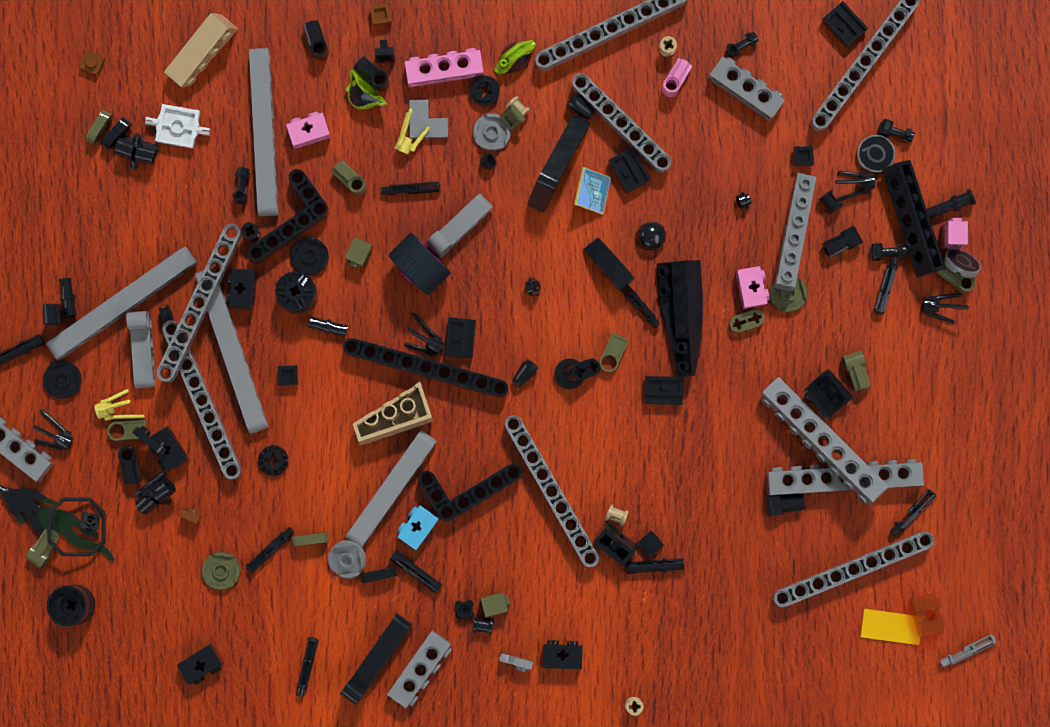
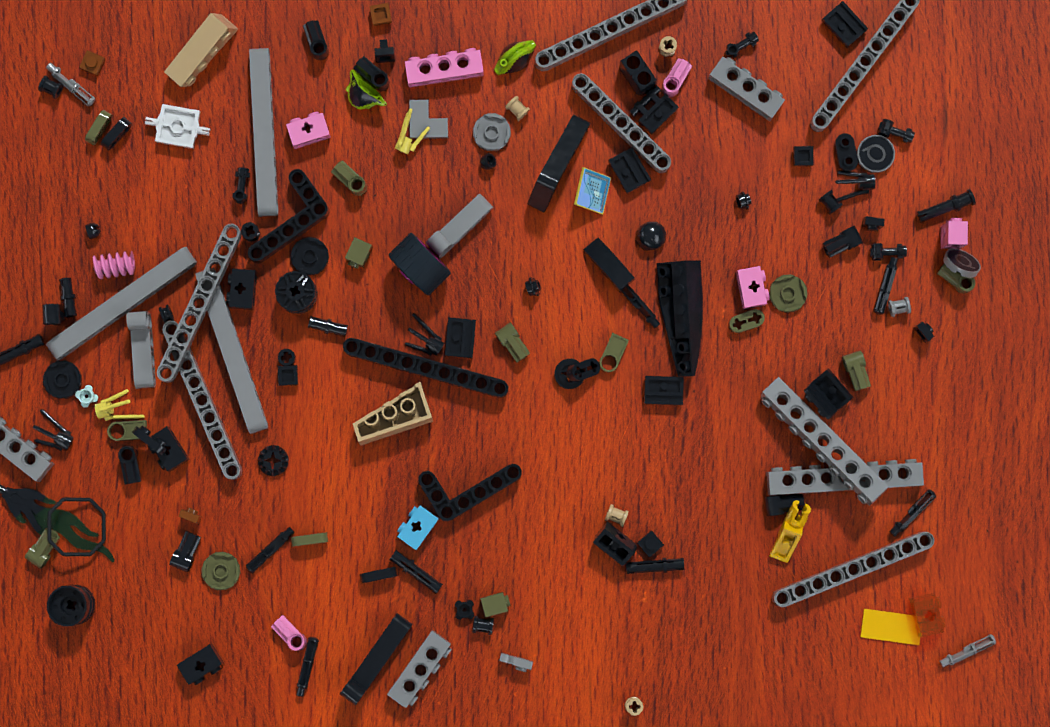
(50, 87): none -> black bush
(70, 84): none -> light grey piece
(84, 524): black plate -> none
(88, 390): none -> light aqua plate
(92, 230): none -> black hinge
(114, 265): none -> bright pink piece
(136, 150): black pin -> none
(154, 493): black pin -> none
(184, 555): none -> black piece
(287, 632): none -> bright pink piece
(291, 361): none -> black bush
(347, 559): light grey tile -> none
(391, 488): light grey beam -> none
(413, 188): black piece -> none
(480, 82): black gear -> none
(510, 339): none -> olive piece
(512, 117): olive tile -> none
(525, 372): black cone -> none
(550, 481): light grey beam -> none
(572, 661): black brick -> none
(580, 107): black cone -> none
(633, 81): none -> black piece
(657, 114): none -> black plate
(790, 532): none -> yellow plate
(794, 232): light grey brick -> none
(844, 152): none -> black plate
(873, 223): none -> black plate
(895, 306): none -> light grey bush
(913, 218): black brick -> none
(924, 331): none -> black plate
(932, 305): black plant -> none

